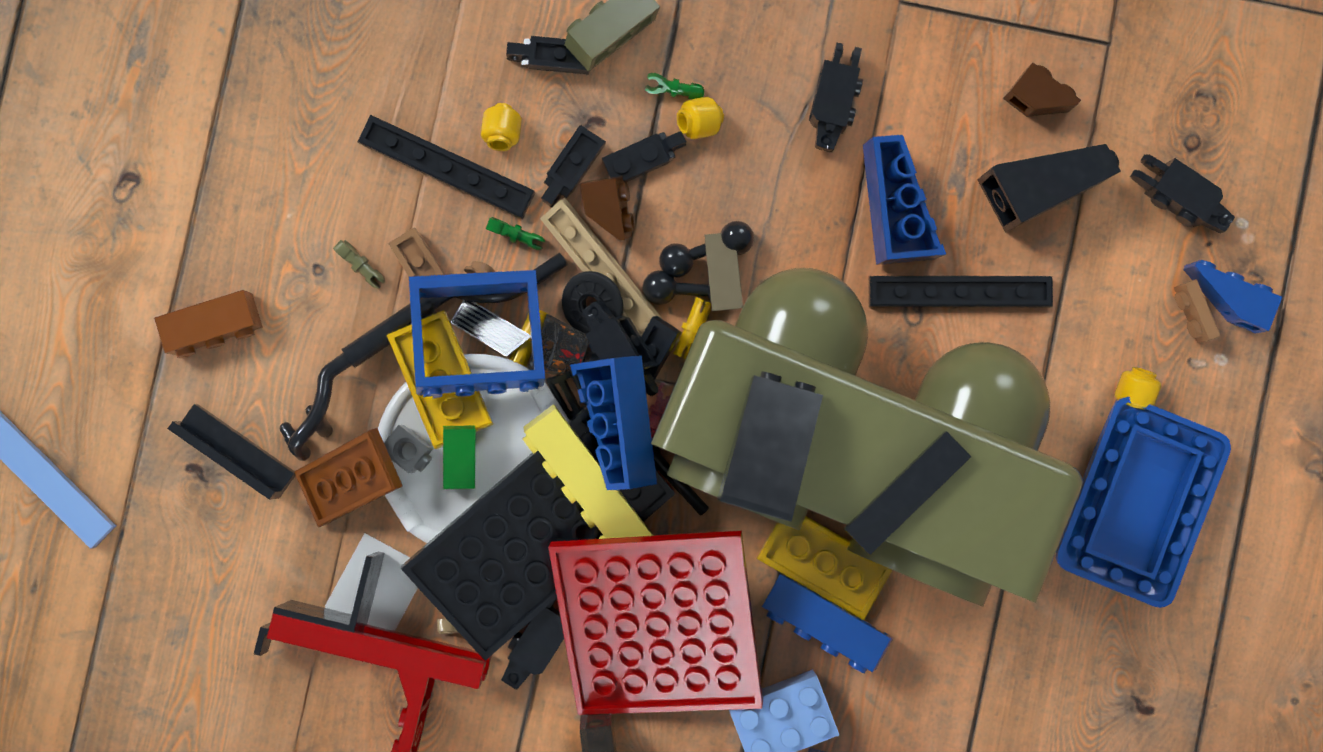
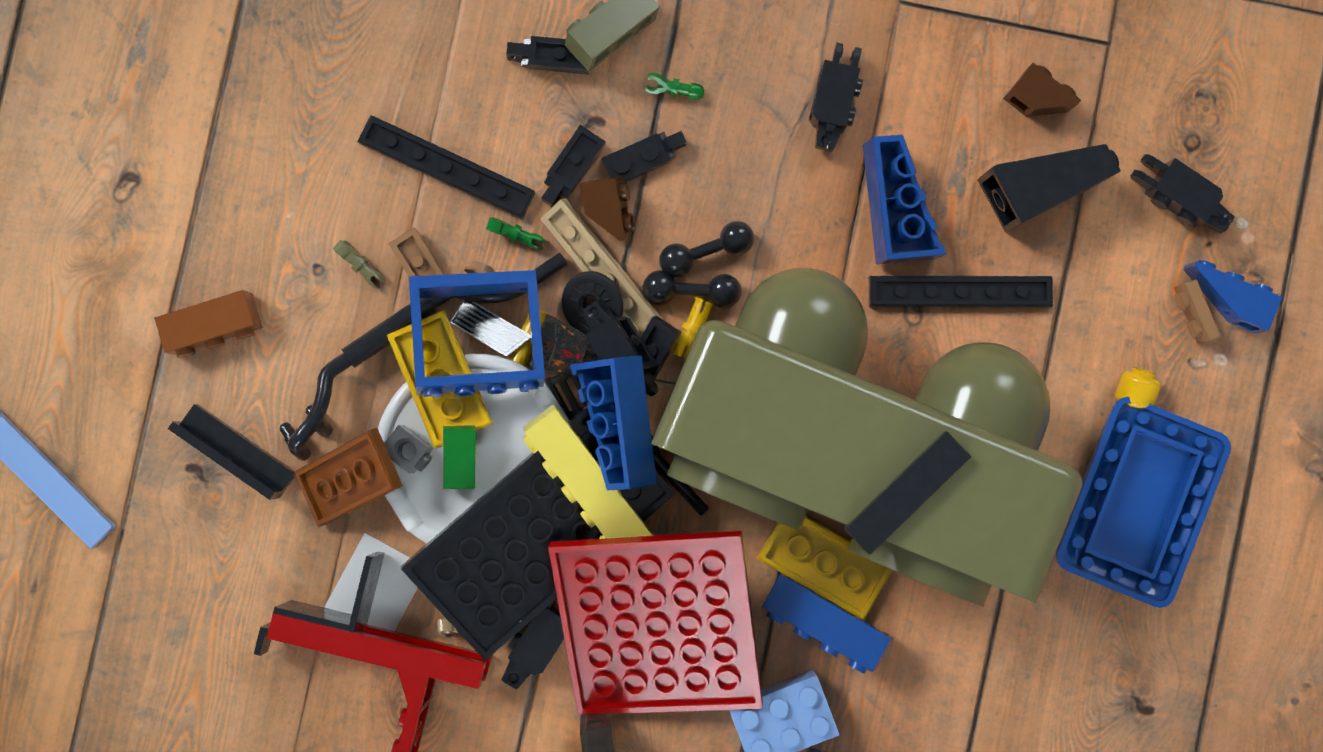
(501, 127): yellow head -> none
(656, 410): clear pink piece -> none
(700, 118): yellow head -> none
(723, 274): dark tan sticker -> none
(771, 446): black slope -> none

